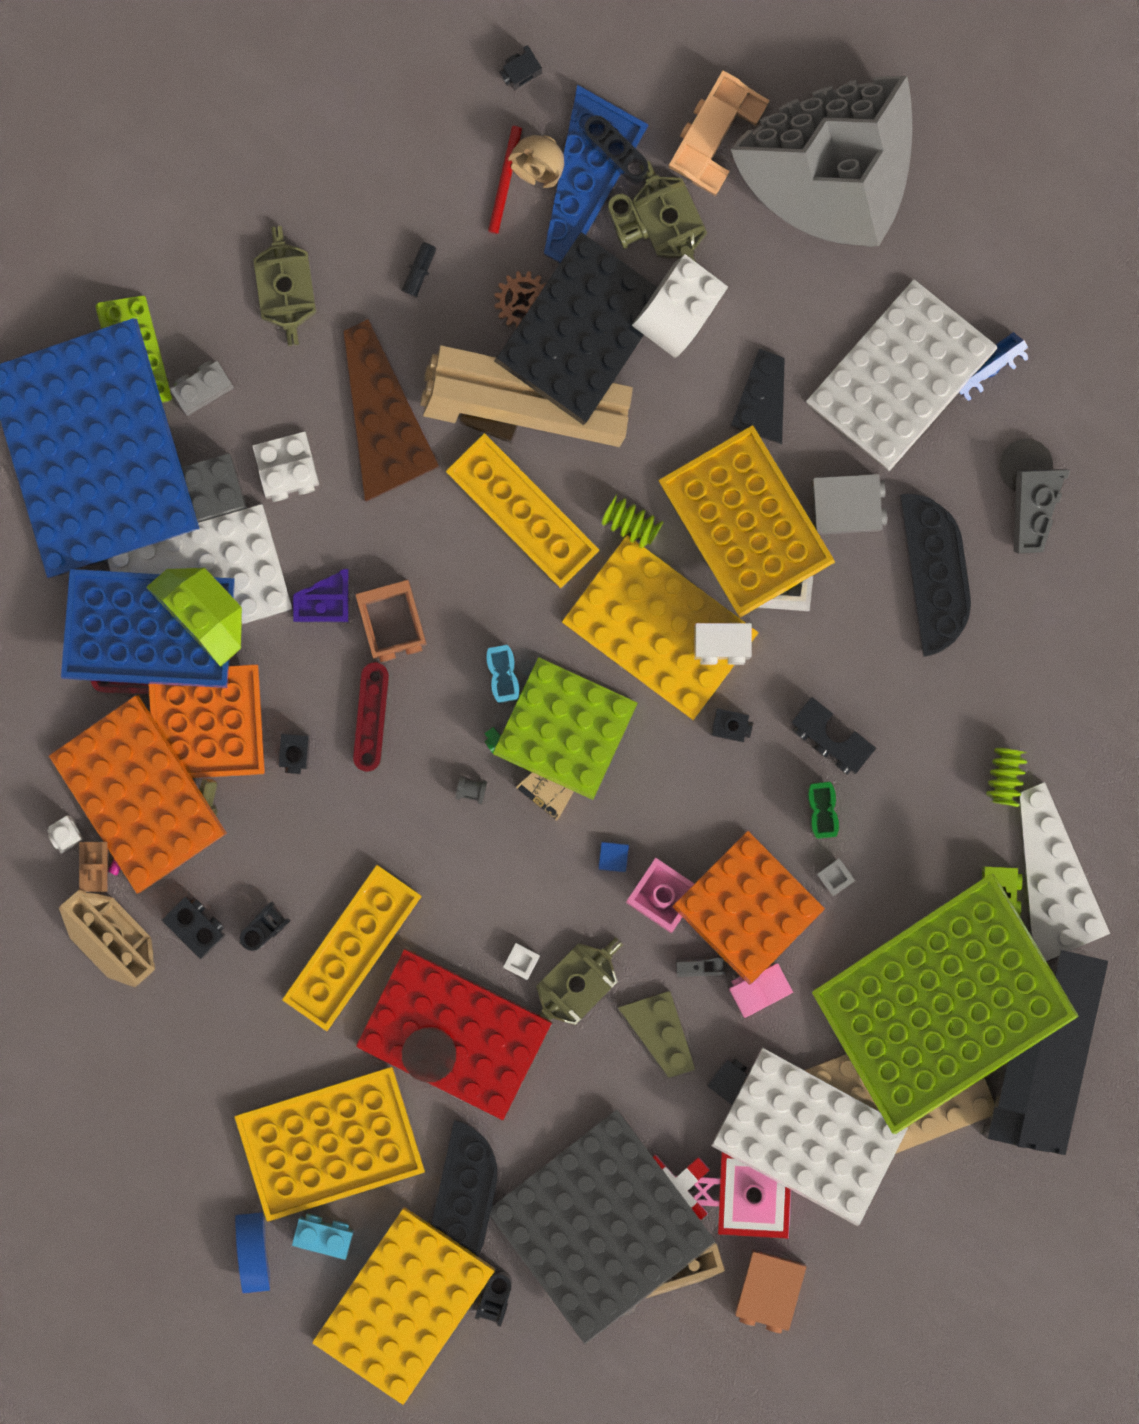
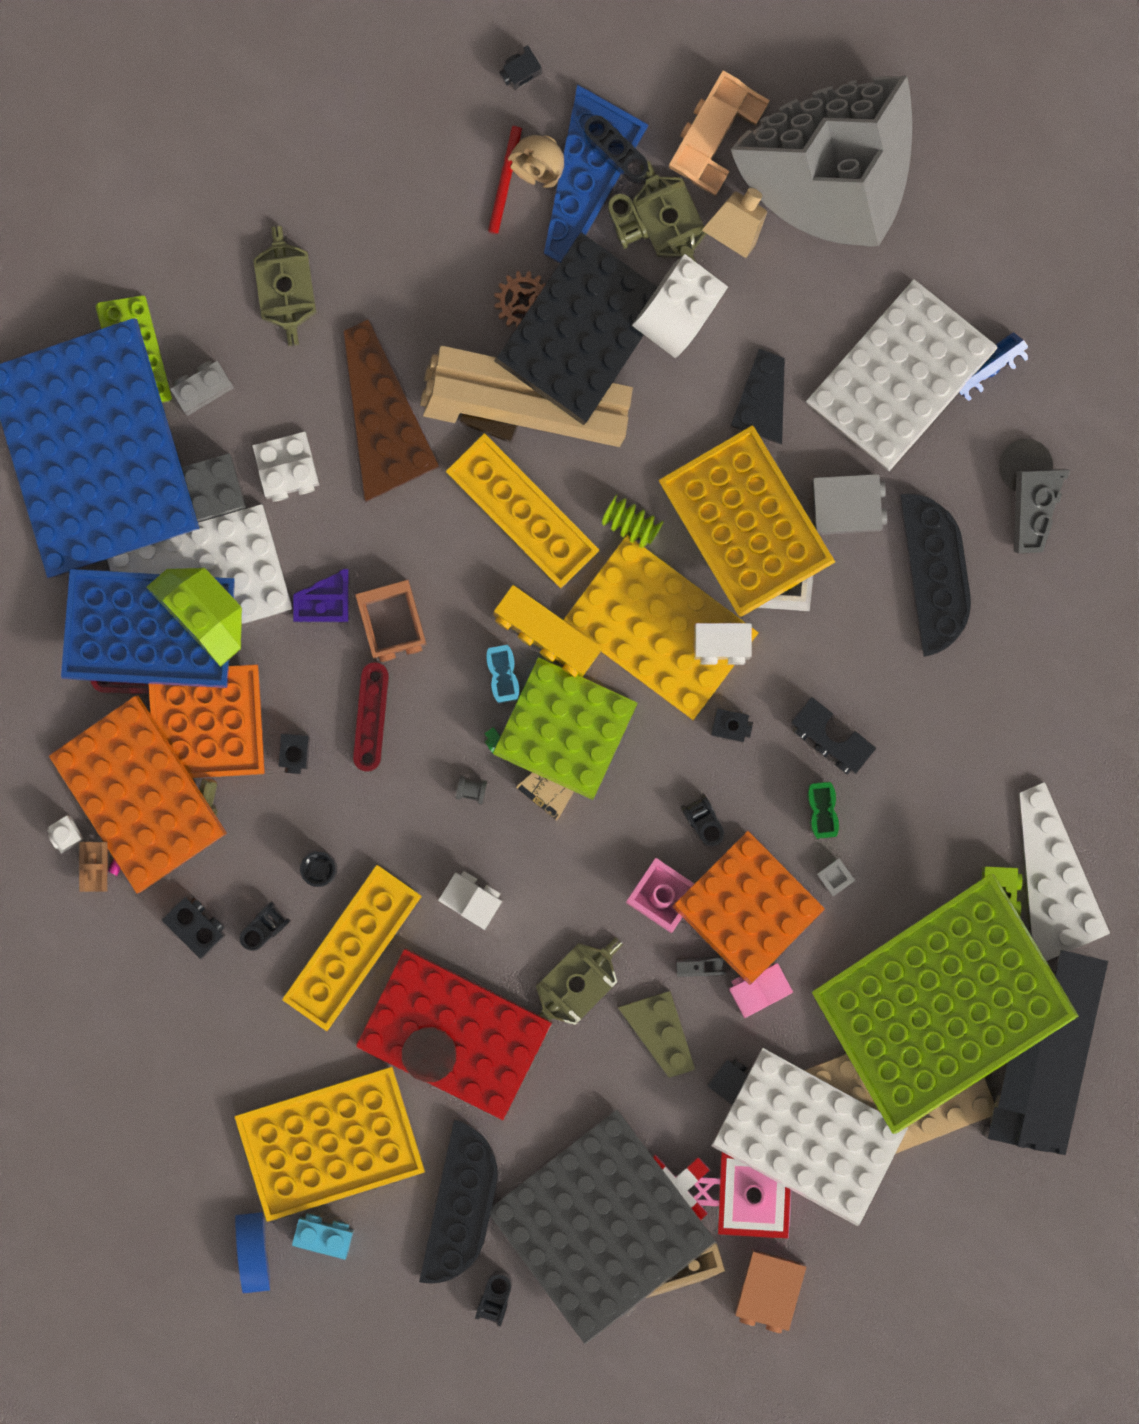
(109, 937): tan wedge -> none
(318, 869): none -> black wheel
(403, 1305): yellow plate -> none
(419, 269): black axle -> none
(471, 900): none -> white brick
(521, 961): white plate -> none
(547, 632): none -> yellow brick
(613, 857): blue tile -> none
(703, 819): none -> black piece
(738, 222): none -> tan torso
(1006, 776): lime piece -> none

